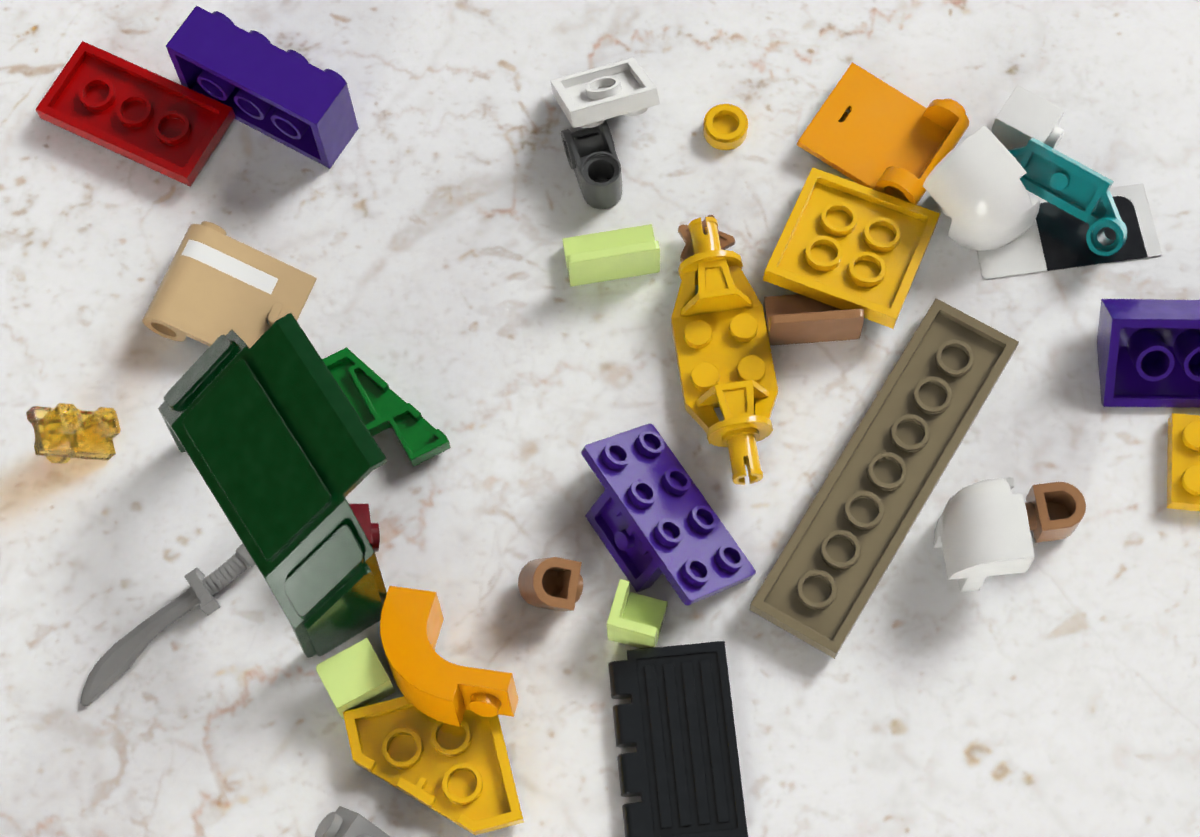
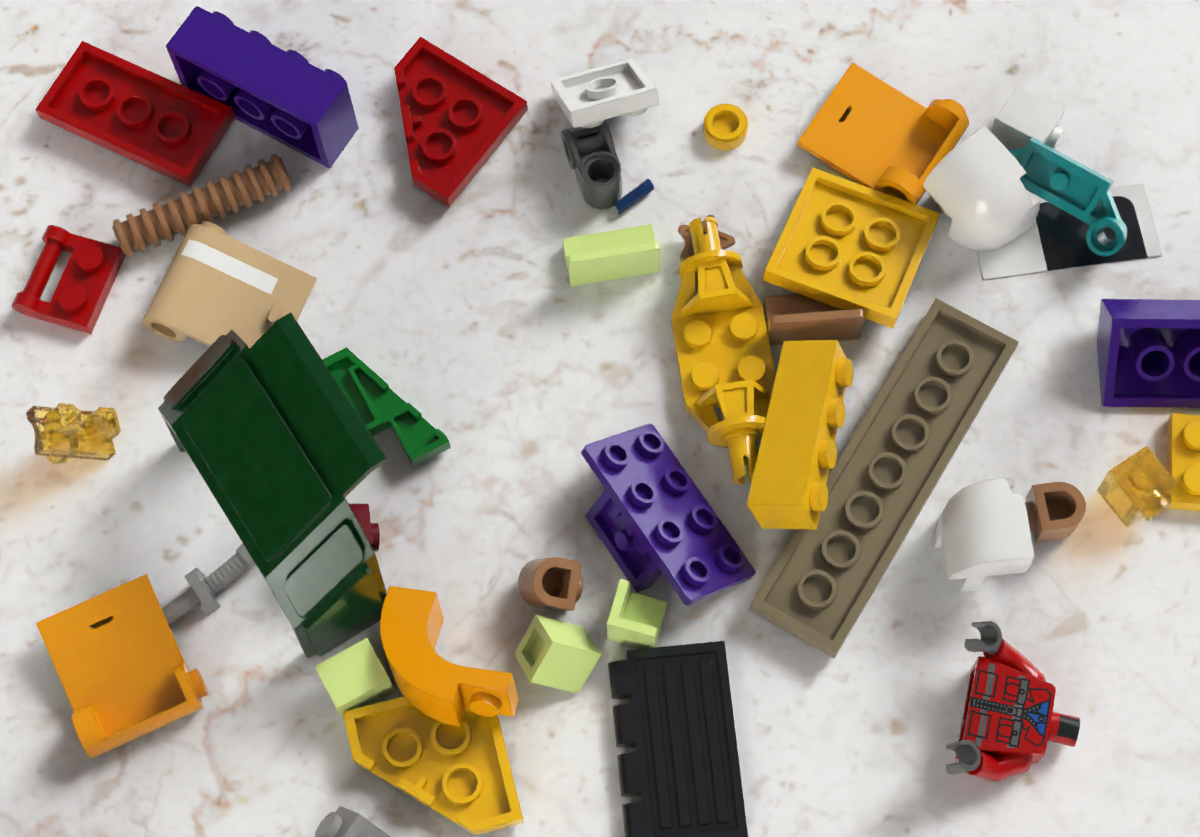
(82, 285): none -> red plate
(123, 672): none -> light orange door
(202, 205): none -> medium nougat piece
(450, 119): none -> red plate
(557, 654): none -> yellowish green panel
(631, 196): none -> blue leg
(800, 435): none -> yellow brick
(1006, 712): none -> torso
(1138, 487): none -> clear yellow brick

